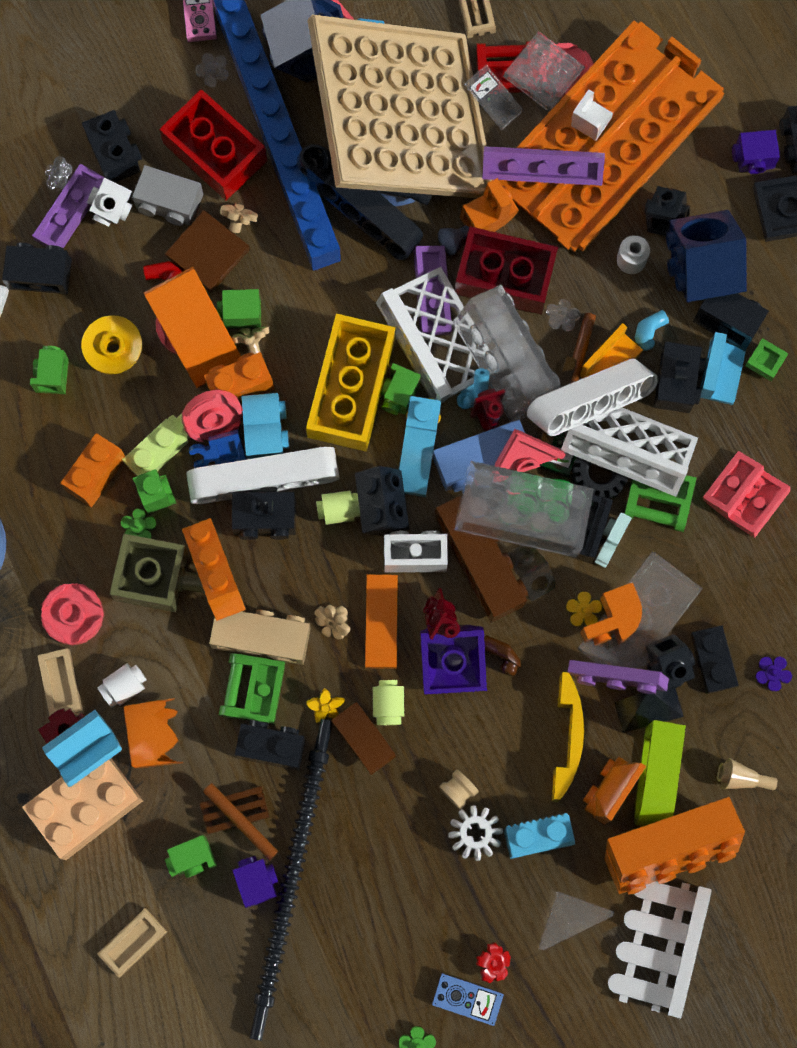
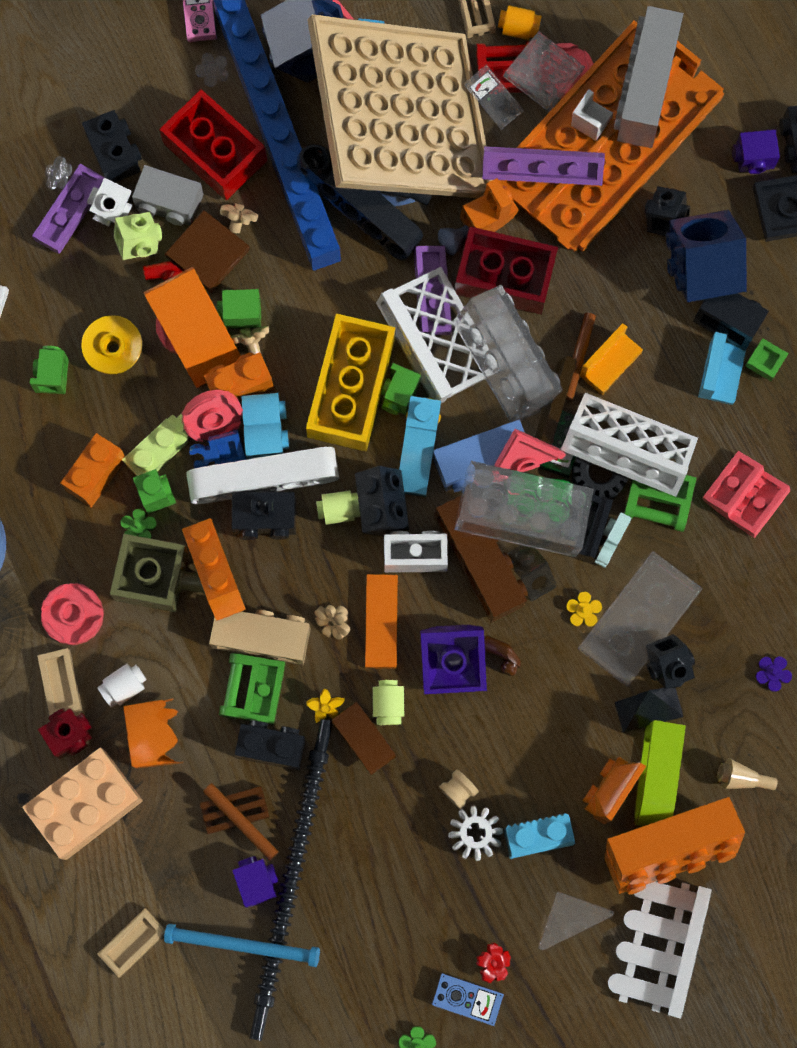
(37, 268): black brick -> none
(82, 748): medium azure panel -> none
(137, 235): none -> yellowish green brick
(190, 857): bright green brick -> none
(309, 956): none -> dark azure bar
(440, 616): dark red hinge -> none
(481, 383): medium azure arm -> none
(488, 408): dark red hinge -> none
(519, 22): none -> light orange brick
(562, 315): clear plant -> none
(569, 698): yellow slope -> none
(592, 397): white beam -> none
(618, 677): medium lavender plate -> none
(623, 614): orange brick -> none
(633, 254): white brick -> none
(646, 329): medium azure arm -> none
(647, 76): none -> light grey brick
(678, 377): black brick -> none
(714, 659): black plate -> none

